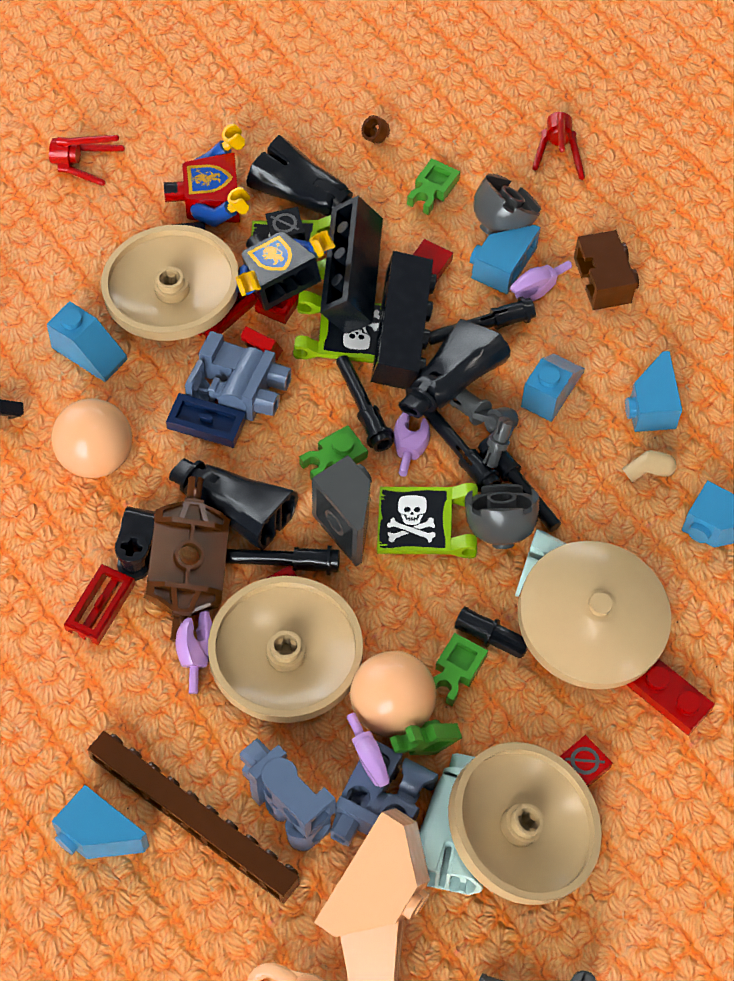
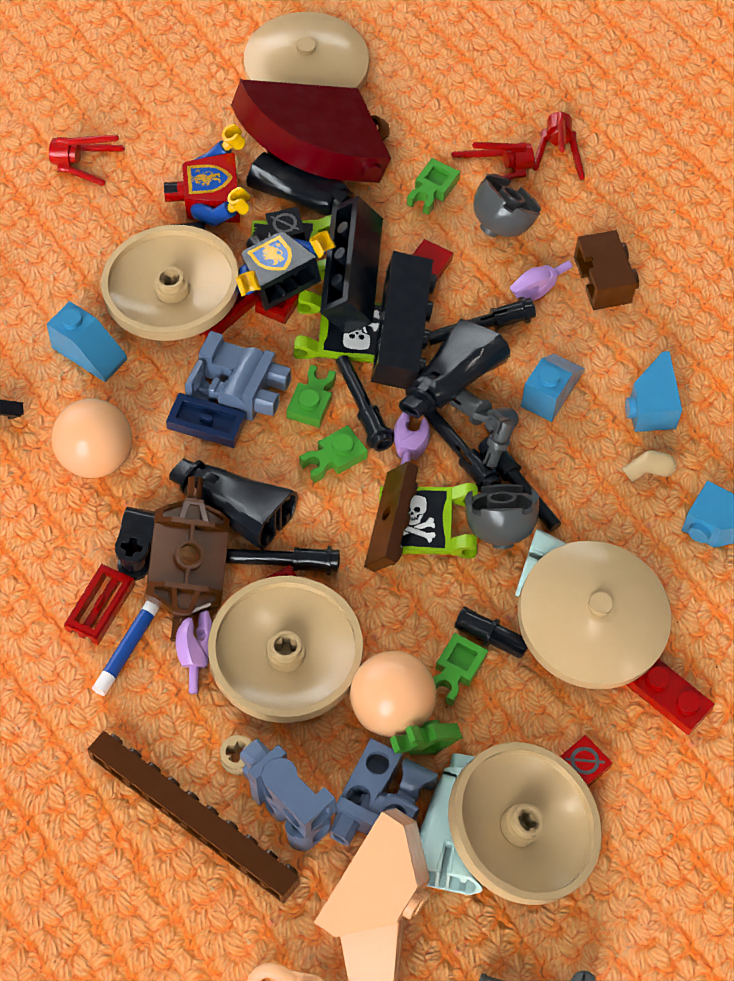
(96, 828): dark azure slope -> none
(125, 648): none -> blue bar
(231, 745): none -> tan bush
(257, 340): red tile -> none
(307, 51): none -> tan dish
(311, 400): none -> bright green plate
(314, 128): none -> dark red brick
(342, 505): dark grey slope -> none
(368, 753): lavender hand -> none
(392, 517): none -> reddish brown tile
(504, 257): dark azure slope -> none
(515, 156): none -> red plant

